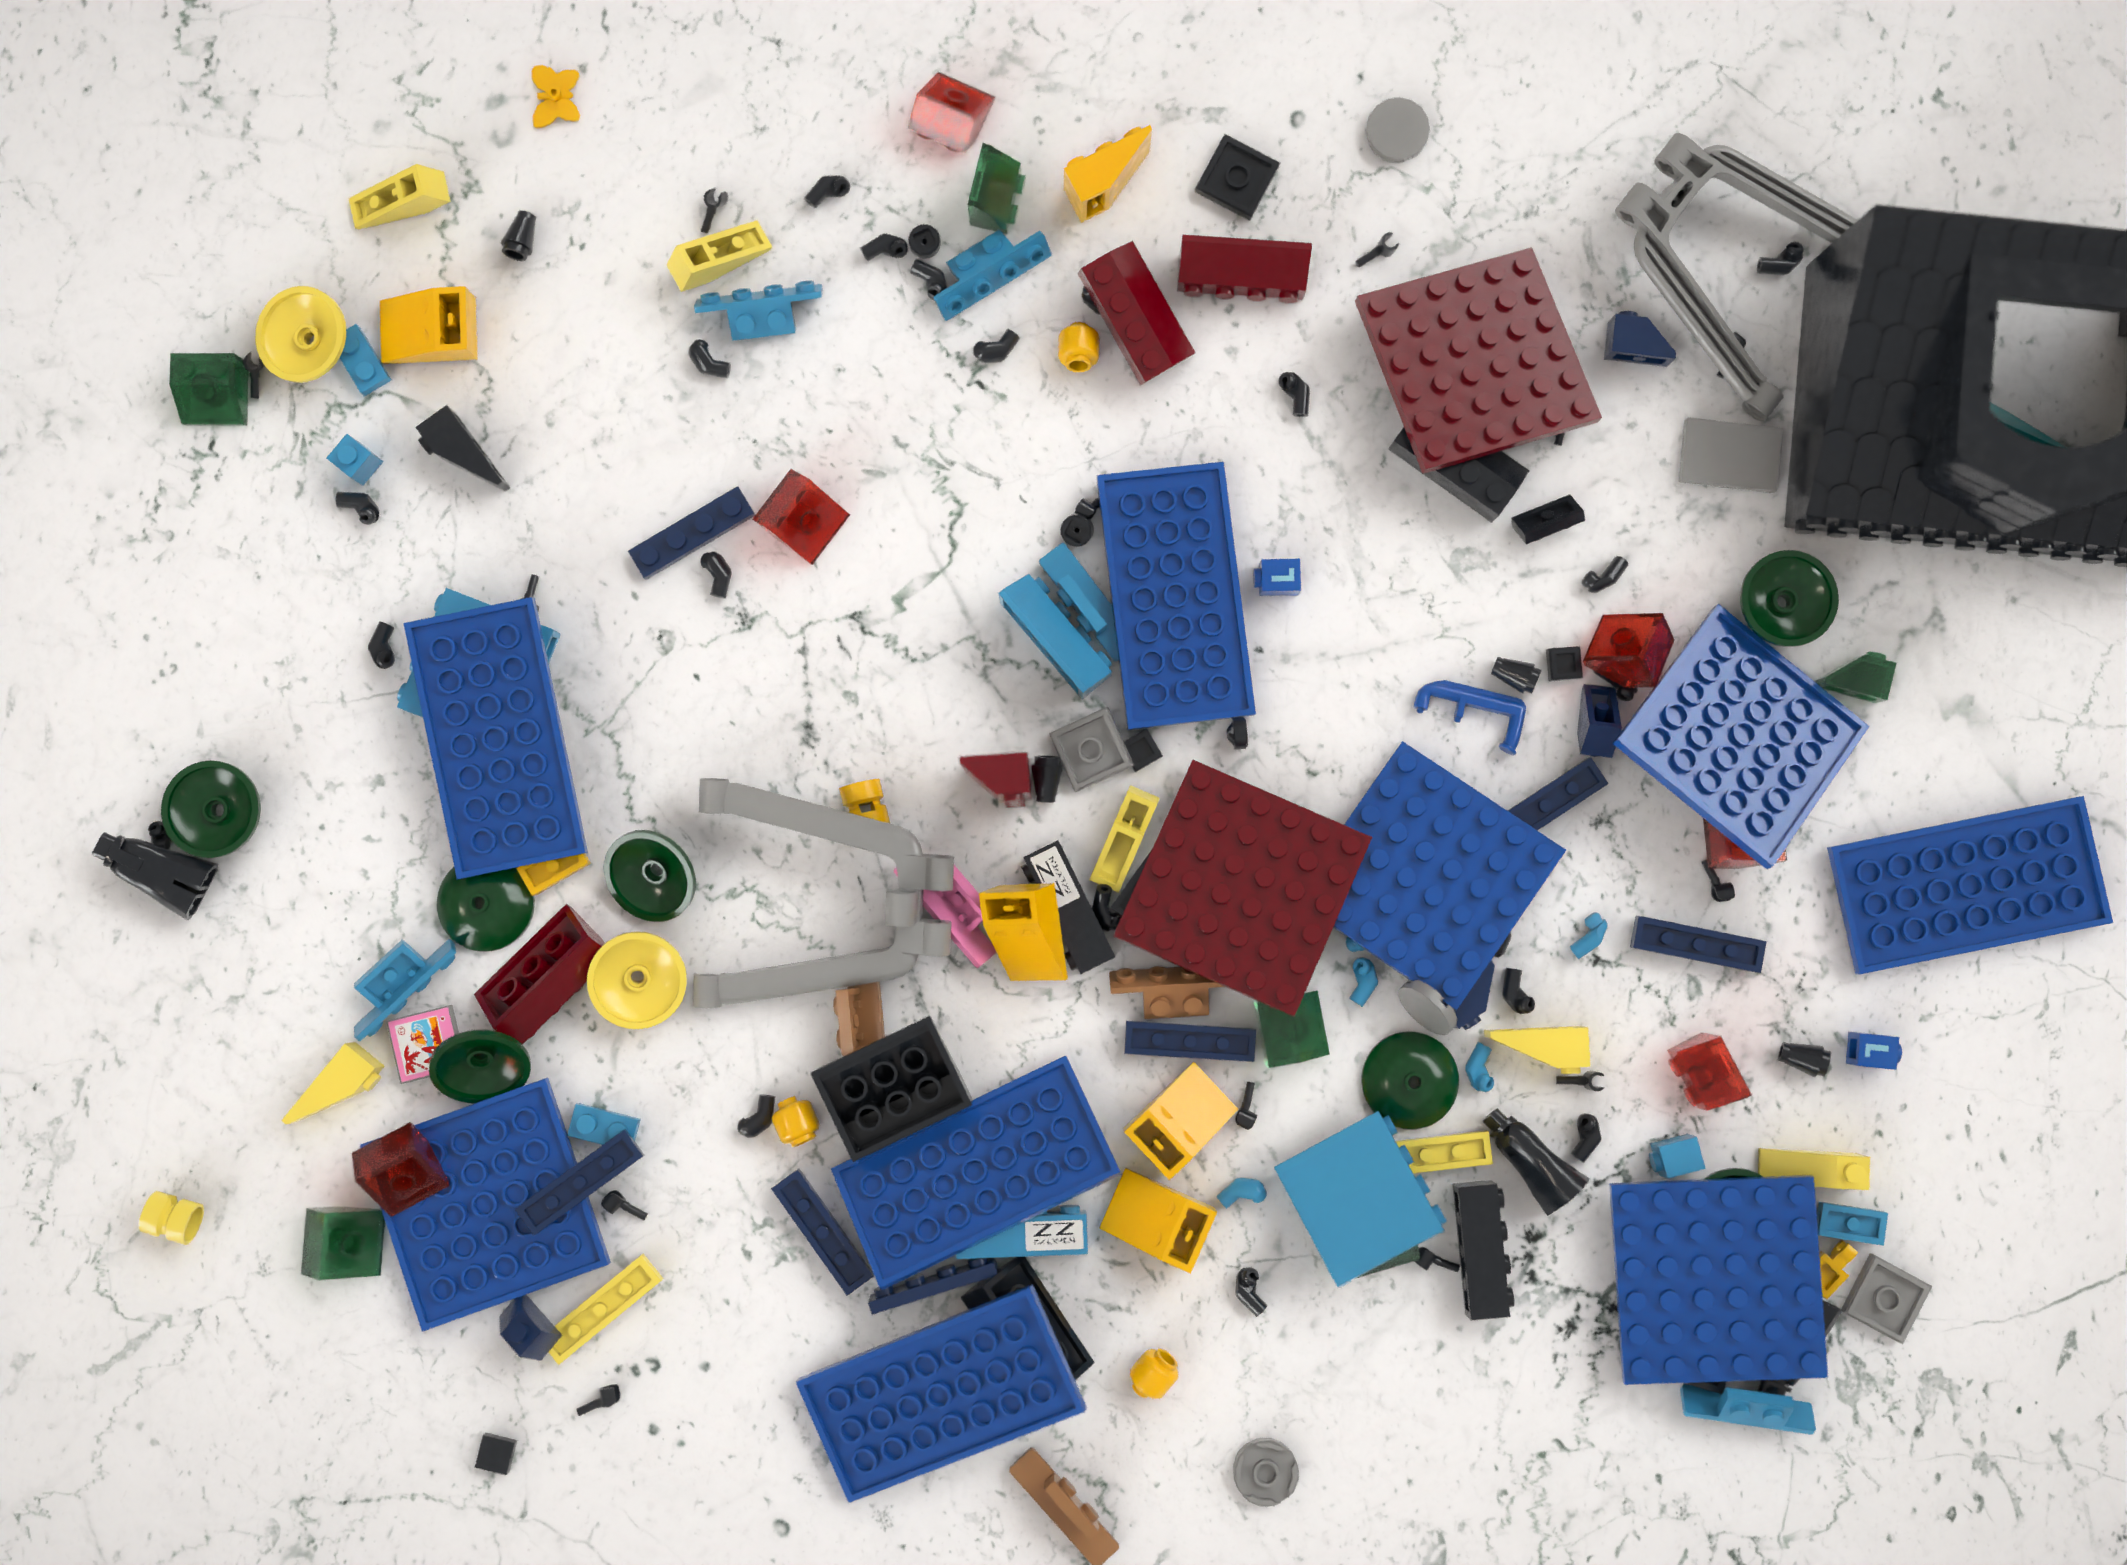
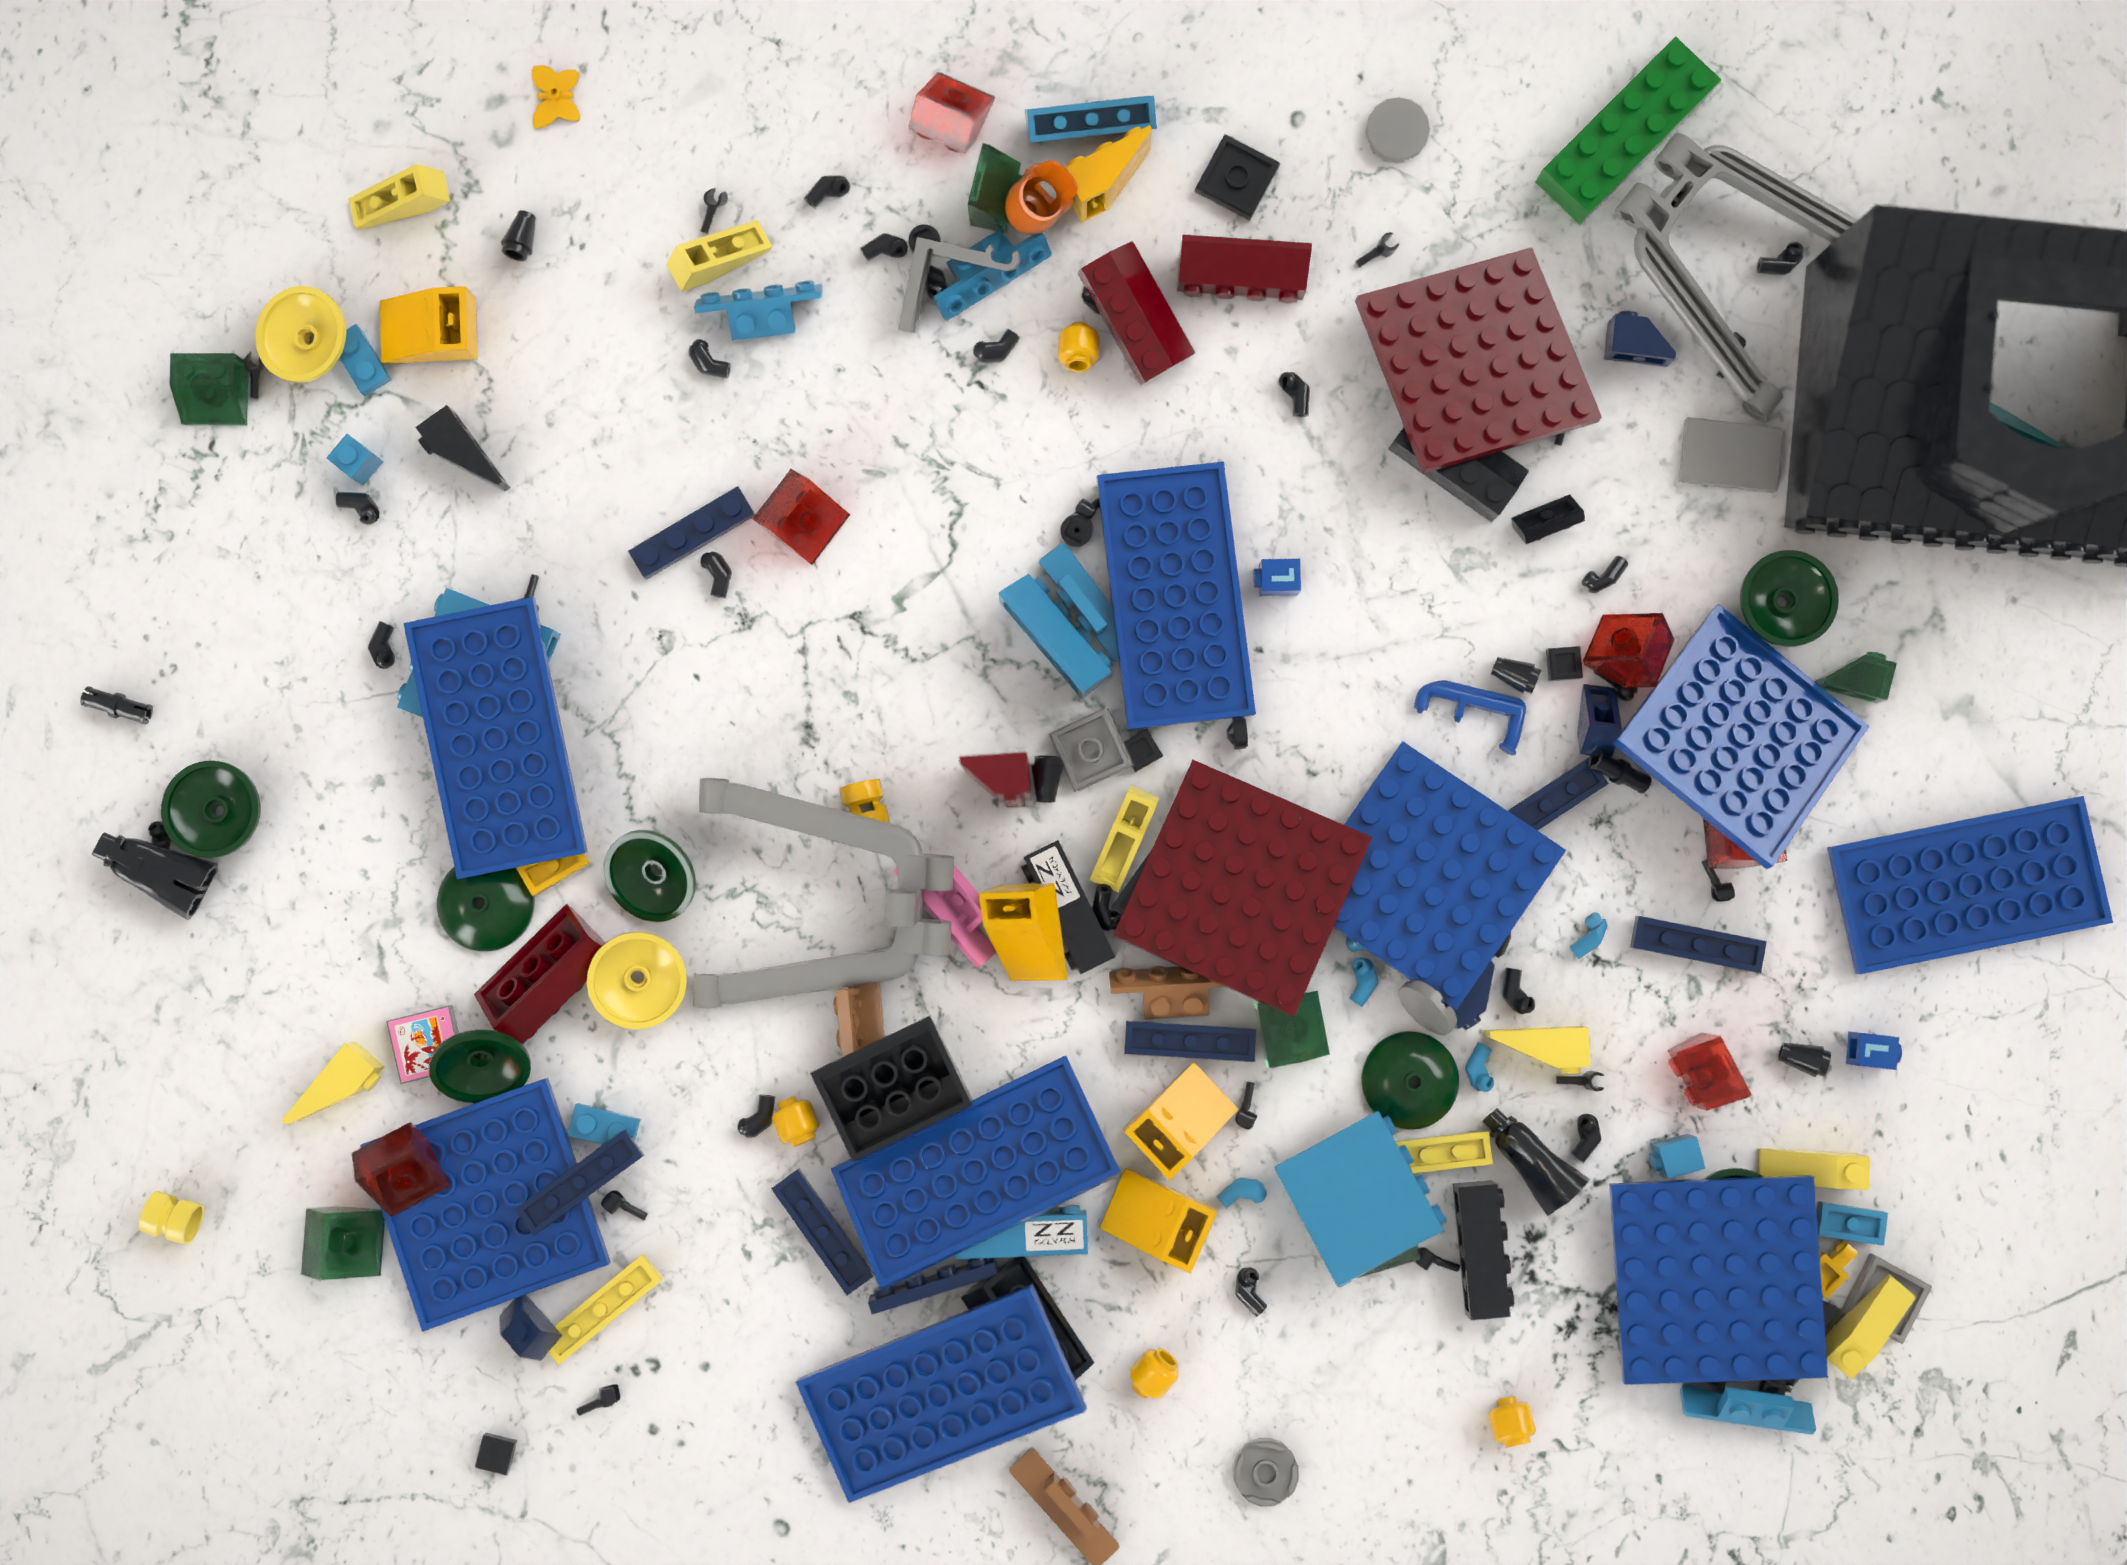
(116, 705): none -> black pin
(395, 979): dark azure bracket -> none
(920, 269): none -> light grey hinge
(1031, 207): none -> orange piece
(1090, 118): none -> dark azure brick
(1512, 1422): none -> yellow head
(1619, 771): none -> black pin
(1627, 130): none -> green brick
(1867, 1326): none -> light yellow slope

